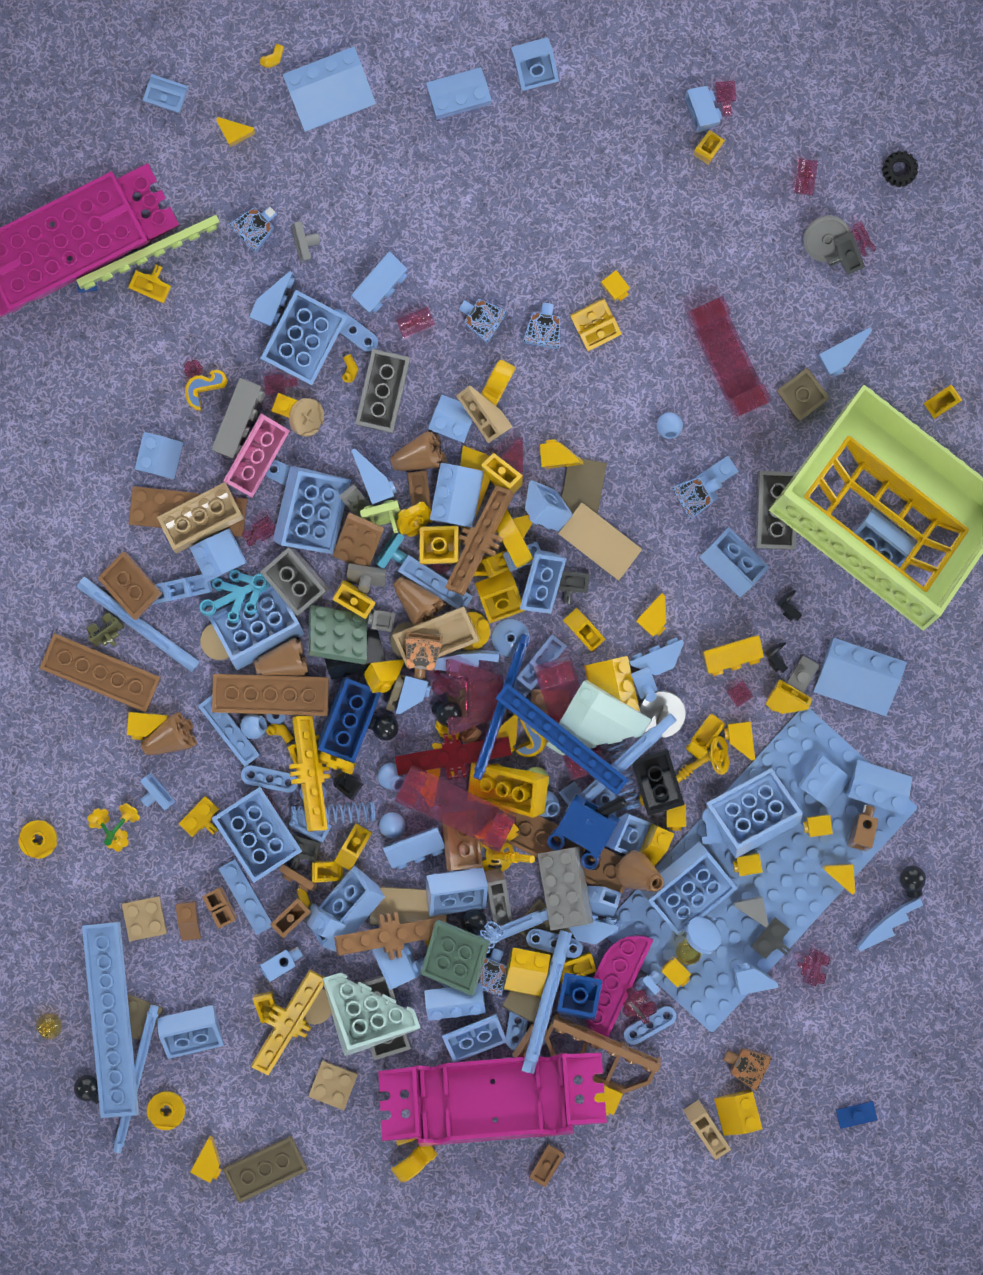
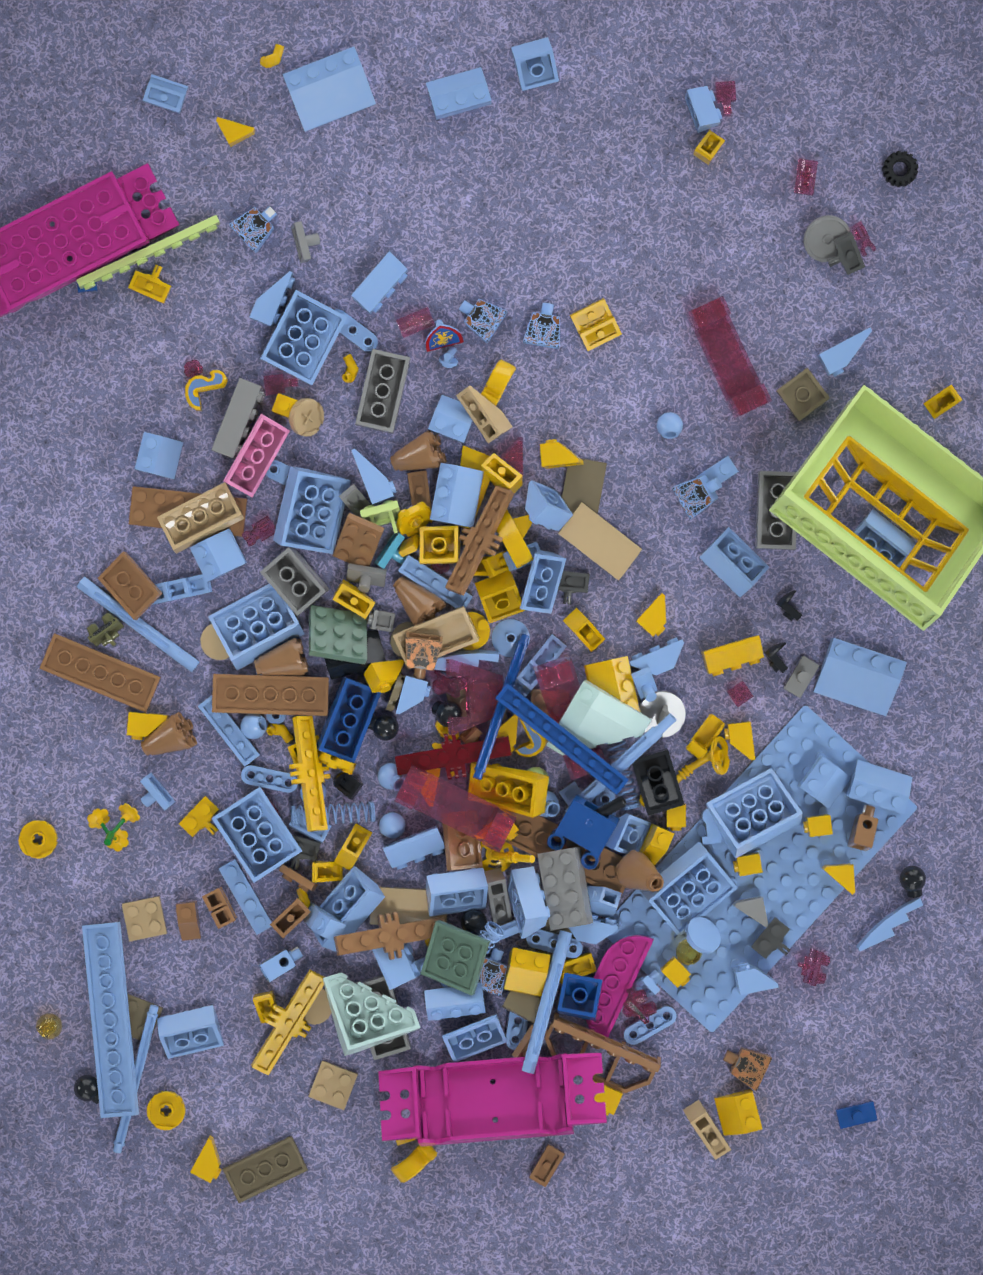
(238, 594): medium azure plant -> none
(409, 545): none -> yellow tile
(442, 337): none -> shield
(448, 360): none -> light blue plate
(527, 901): none -> light blue slope
(615, 286): yellow brick -> none
(787, 699): yellow slope -> none

